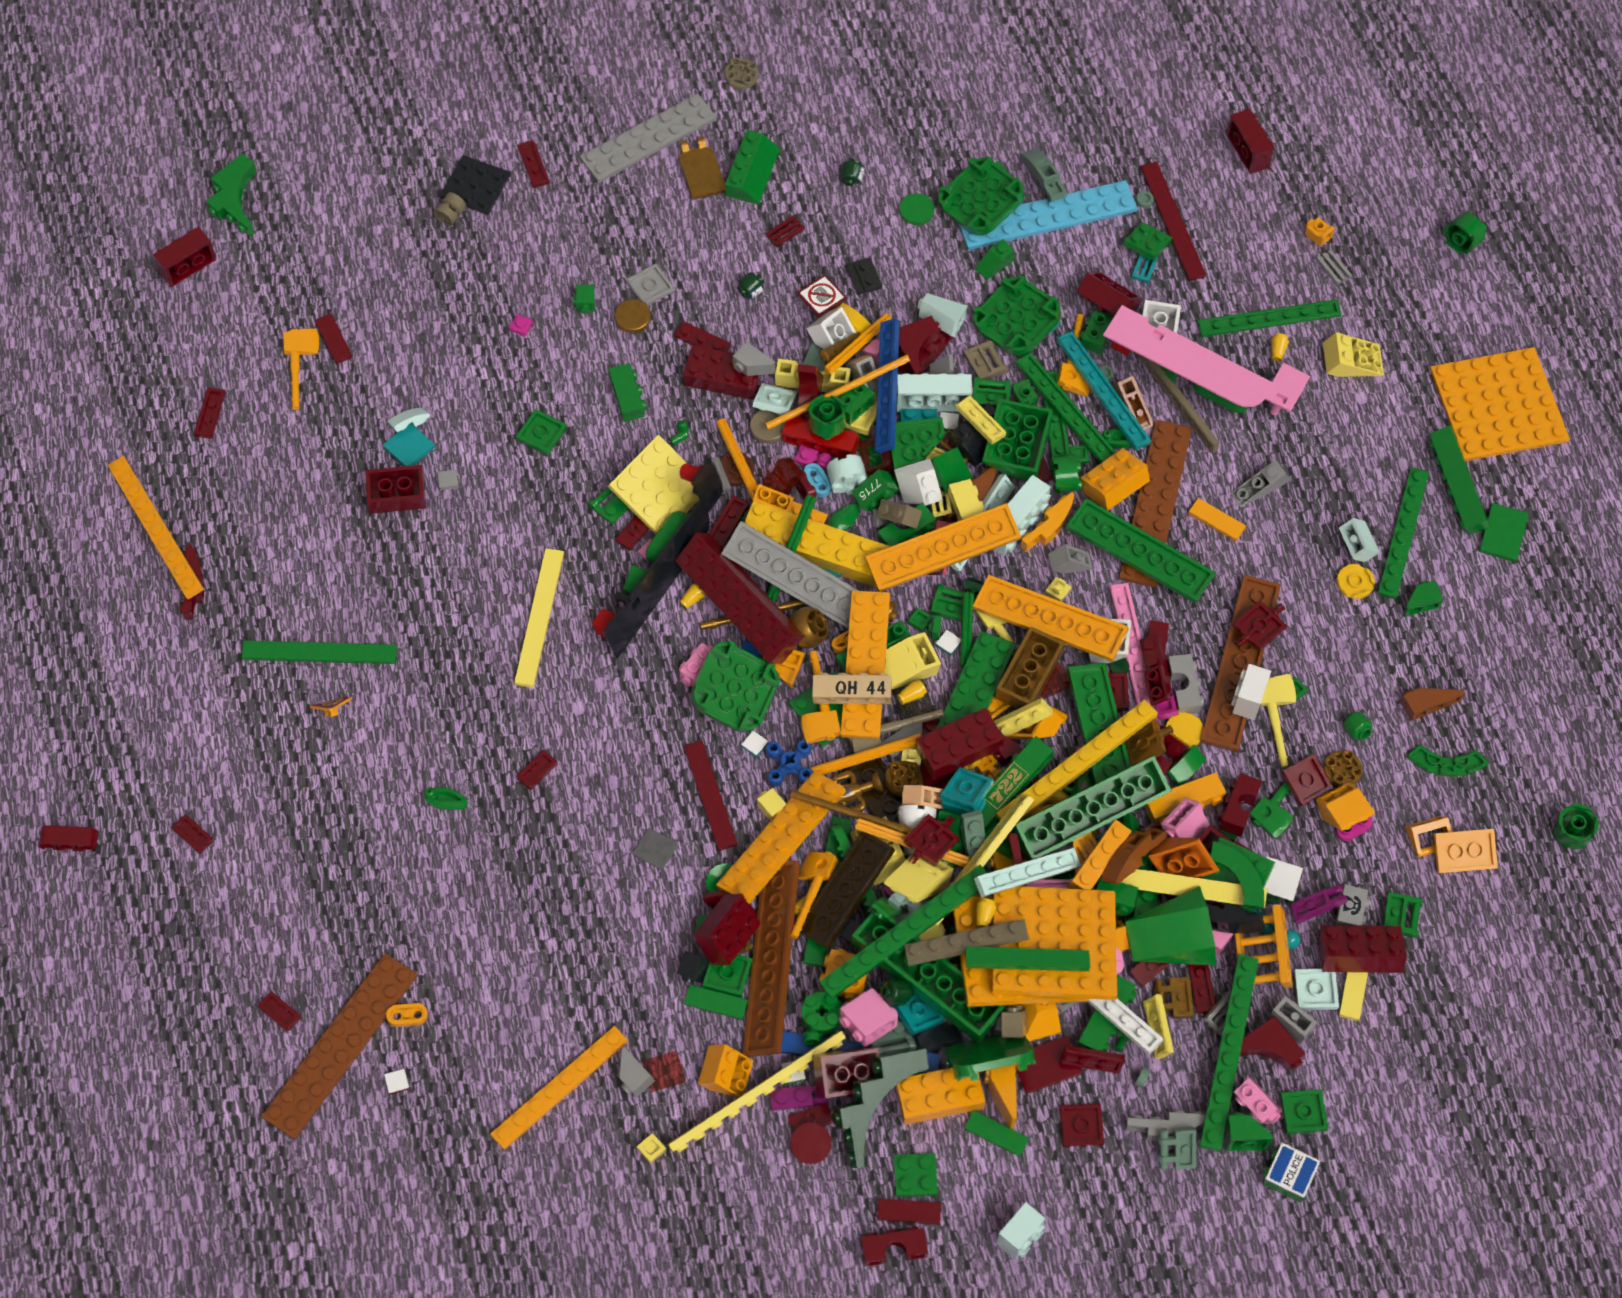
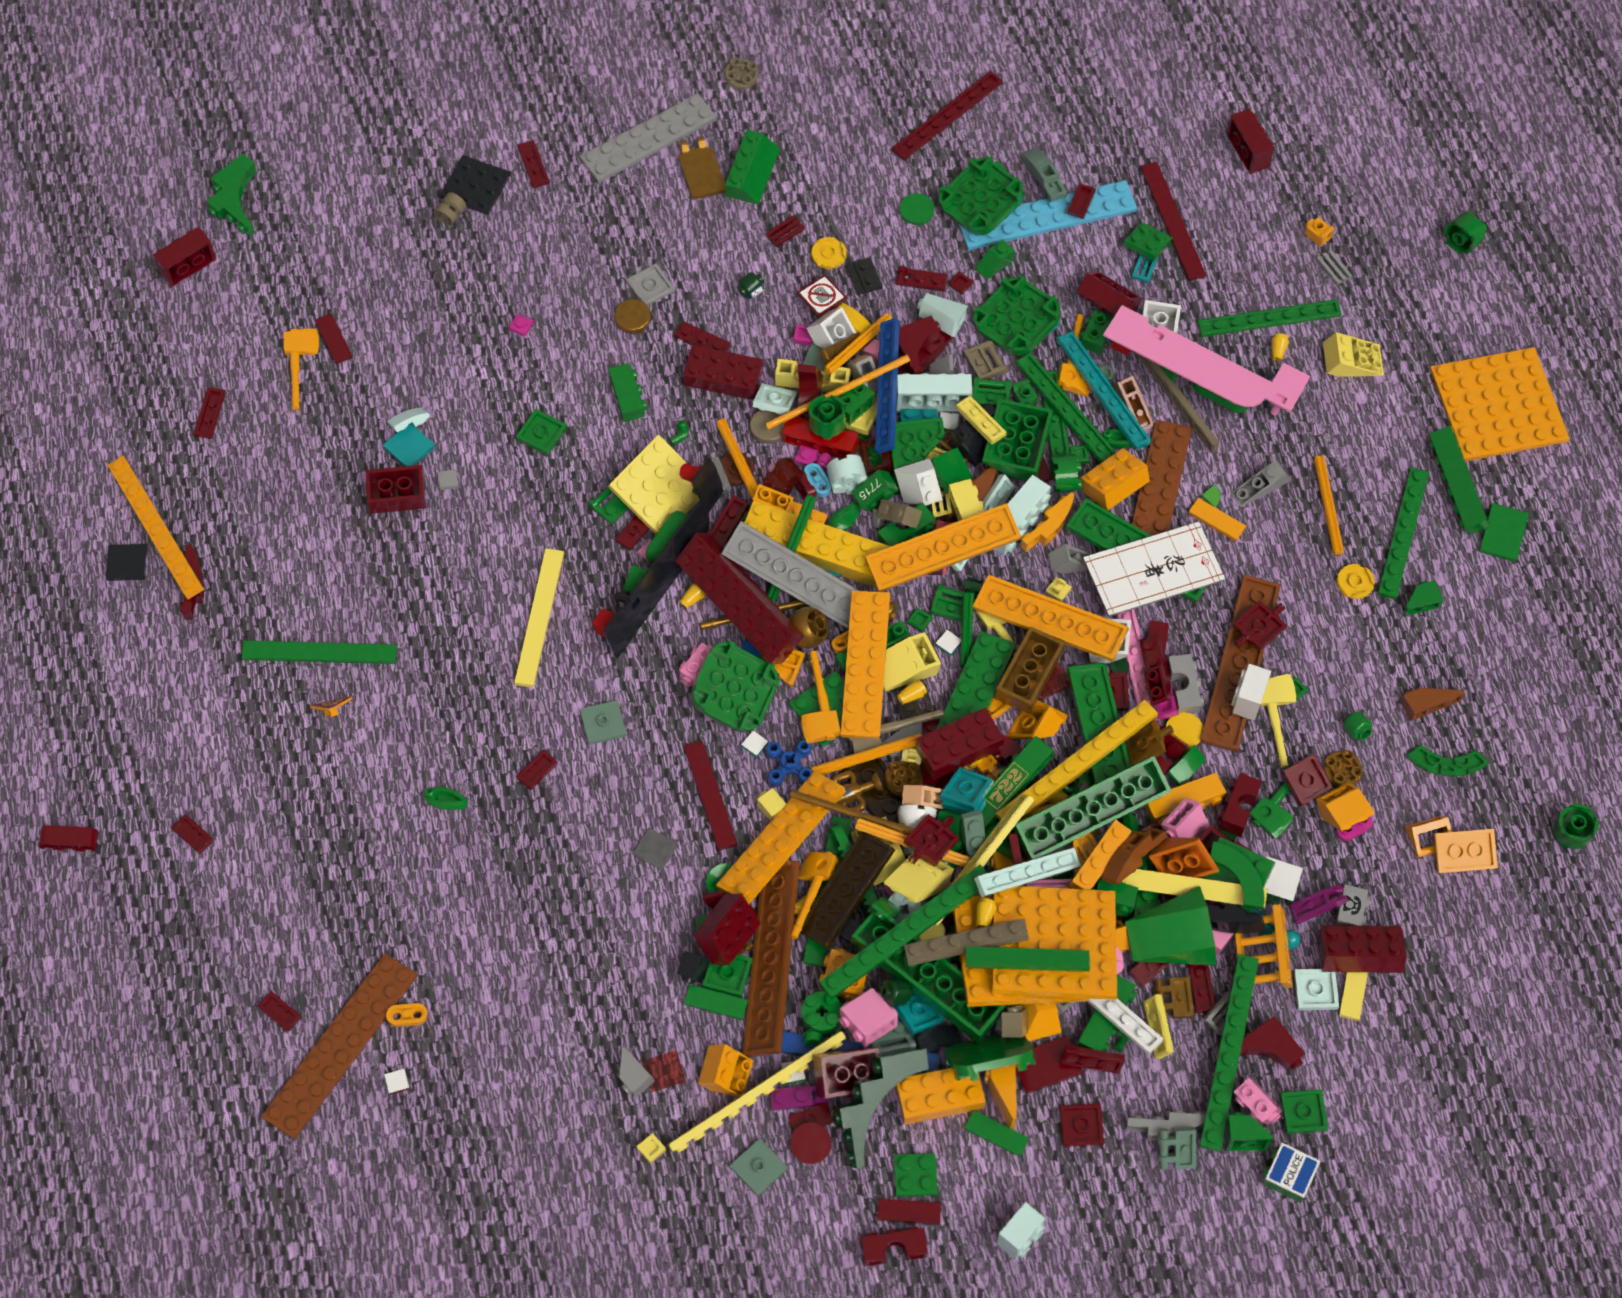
(126, 562): none -> black tile
(559, 1088): light orange plate -> none
(584, 298): green brick -> none
(603, 722): none -> sand green plate
(752, 361): light grey slope -> none
(758, 1167): none -> sand green plate
(801, 335): none -> dark pink plate
(828, 253): none -> yellow tile
(852, 172): dark green head -> none
(852, 689): tan brick -> none
(921, 279): none -> dark red plate
(934, 627): green plate -> none
(947, 115): none -> dark red tile
(960, 283): none -> dark red tile
(1023, 717): light yellow plate -> none
(1081, 201): none -> dark red tile
(1142, 1077): sand green tile -> none
(1144, 199): sand green tile -> none
(1153, 569): none -> white piece
(1212, 496): none -> bright green tile
(1294, 1019): light grey brick -> none
(1328, 504): none -> light orange axle
(1359, 540): light aqua brick -> none
(1396, 913): green plate -> none

